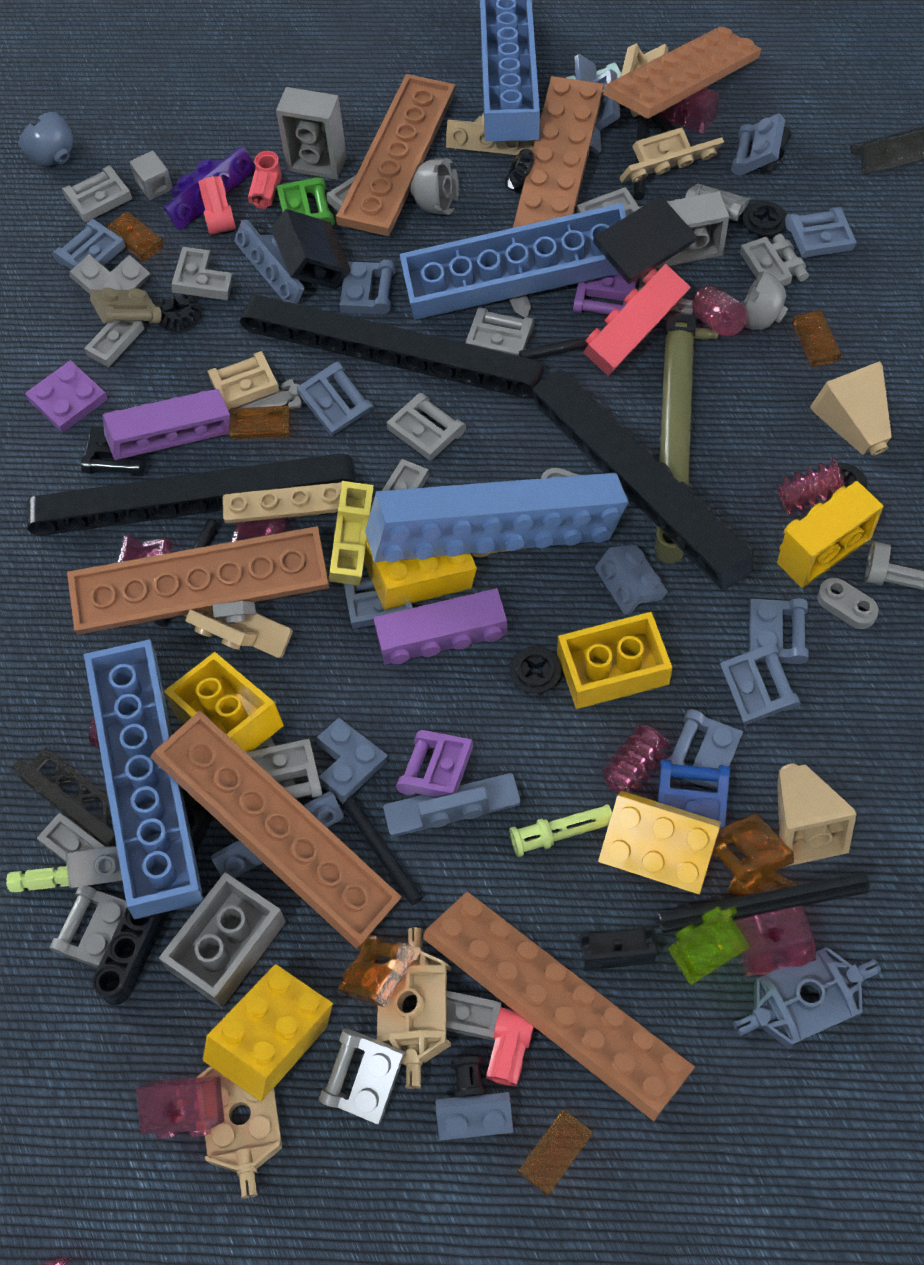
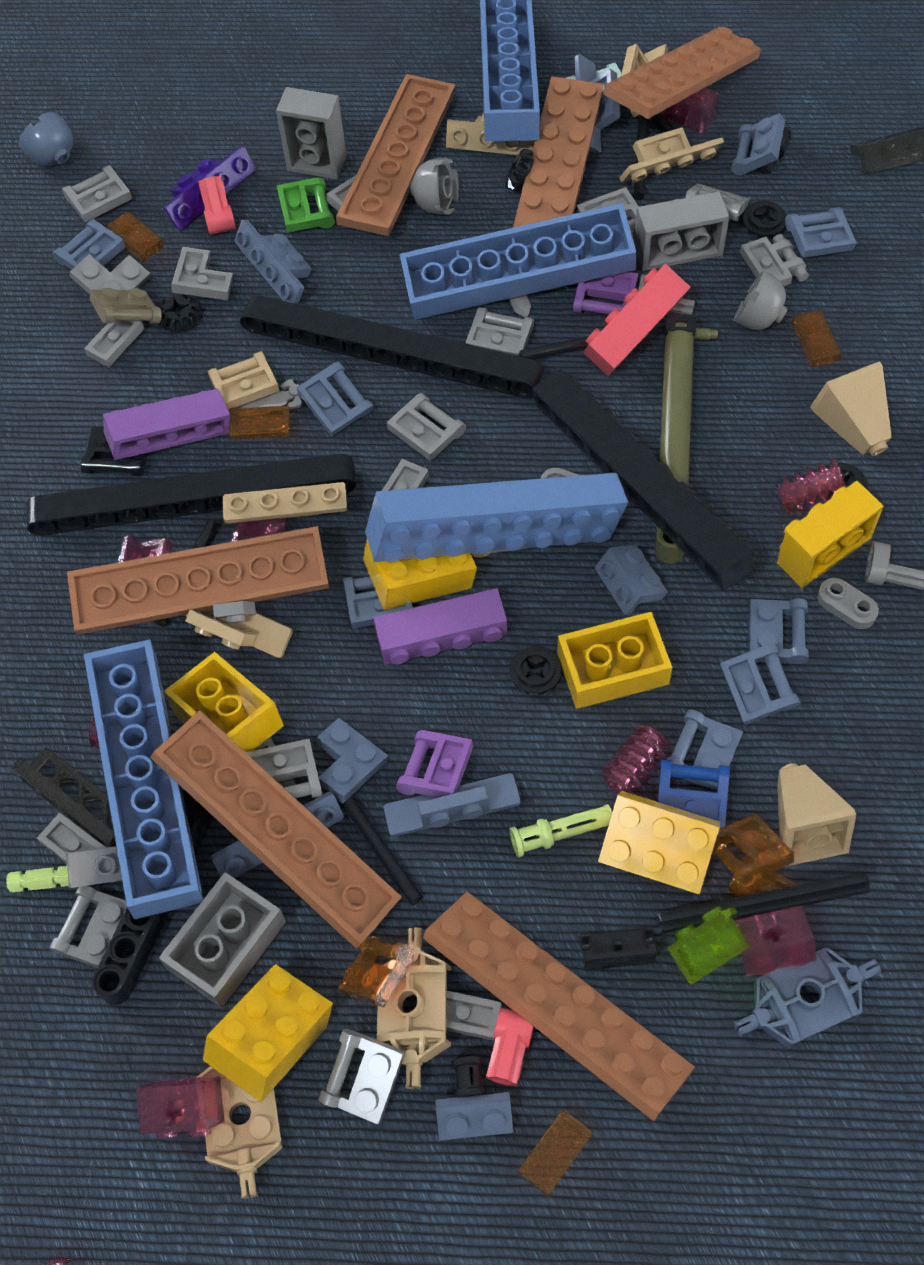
(66, 396): medium lavender plate -> none
(151, 175): light grey brick -> none
(265, 179): coral piece -> none
(310, 249): black brick -> none
(350, 533): light yellow arch -> none
(358, 288): sand blue plate -> none
(644, 239): black tile -> none
(719, 310): clear pink piece -> none

